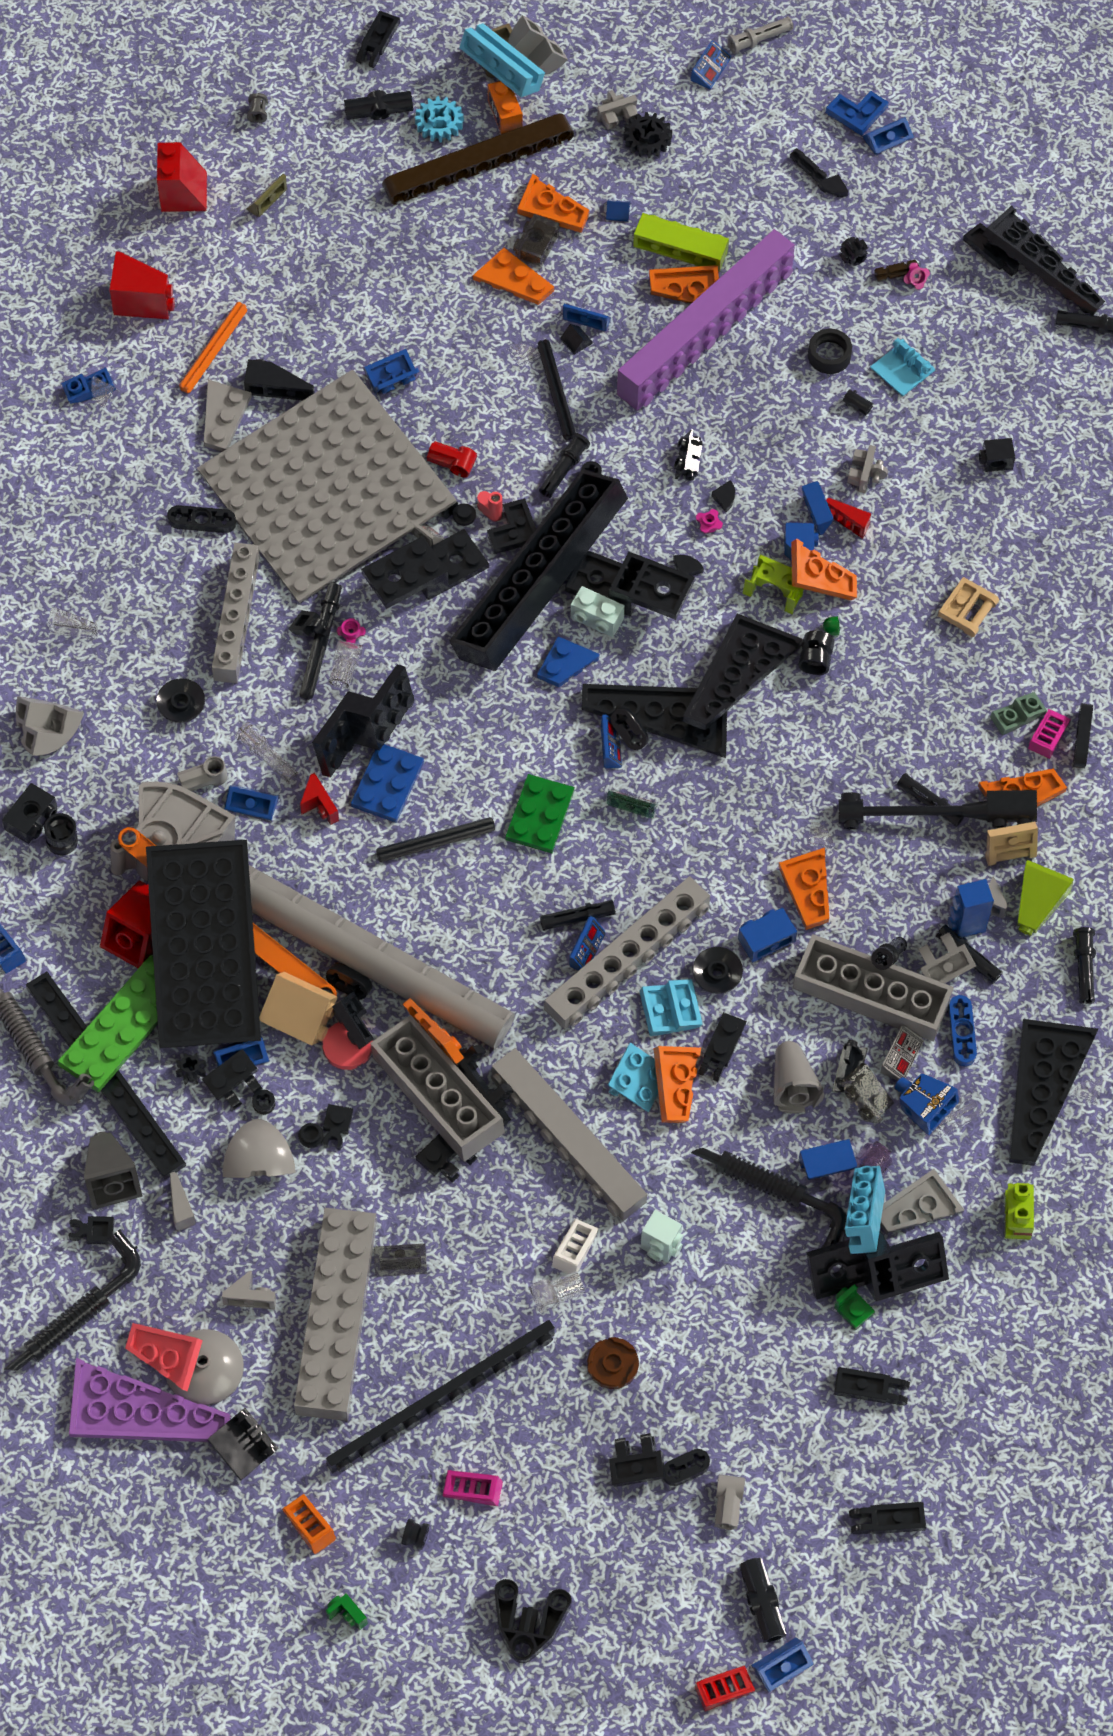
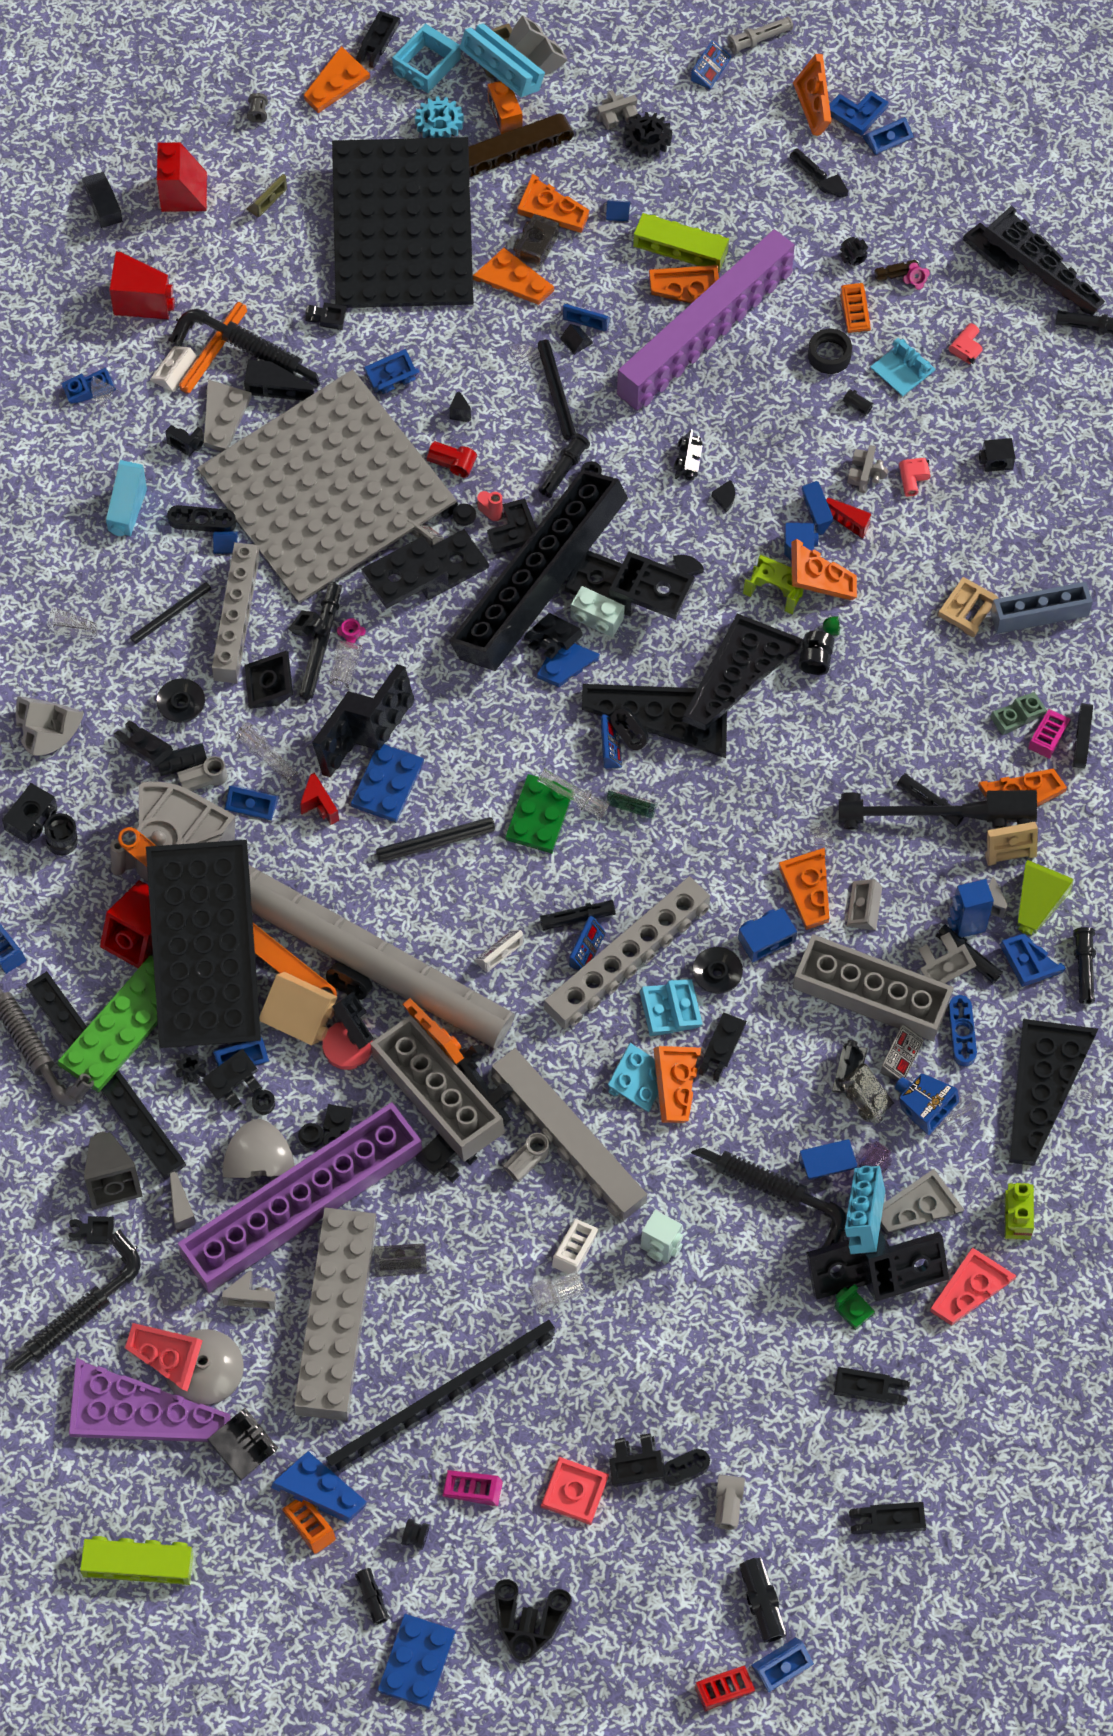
(102, 199): none -> black slope
(126, 498): none -> medium azure slope
(137, 1561): none -> lime brick
(144, 744): none -> black hinge
(170, 613): none -> black bar
(174, 367): none -> white slope
(183, 441): none -> black bracket
(183, 759): none -> black axle
(224, 542): none -> blue slope
(243, 340): none -> black piece
(269, 681): none -> black slope
(299, 1197): none -> medium lavender brick
(315, 1483): none -> blue wing
(329, 316): none -> black plate
(336, 80): none -> orange wing
(351, 1614): green bracket -> none
(372, 1596): none -> black pin
(378, 105): black piece -> none
(402, 222): none -> black plate
(417, 1661): none -> blue plate
(438, 43): none -> medium azure window
(460, 409): none -> black slope
(500, 950): none -> white slope
(525, 1158): none -> light grey piece
(547, 777): none -> clear pin
(553, 634): none -> black plate
(575, 1490): none -> coral tile
(618, 1369): reddish brown tile -> none
(709, 527): dark pink plate -> none
(795, 1080): light grey cone -> none
(813, 94): none -> orange wing
(850, 294): none -> orange slope
(864, 904): none -> light grey slope
(890, 952): black pin -> none
(912, 471): none -> coral piece
(964, 345): none -> coral piece
(970, 1286): none -> coral wing
(1028, 960): none -> blue wing
(1041, 607): none -> sand blue brick

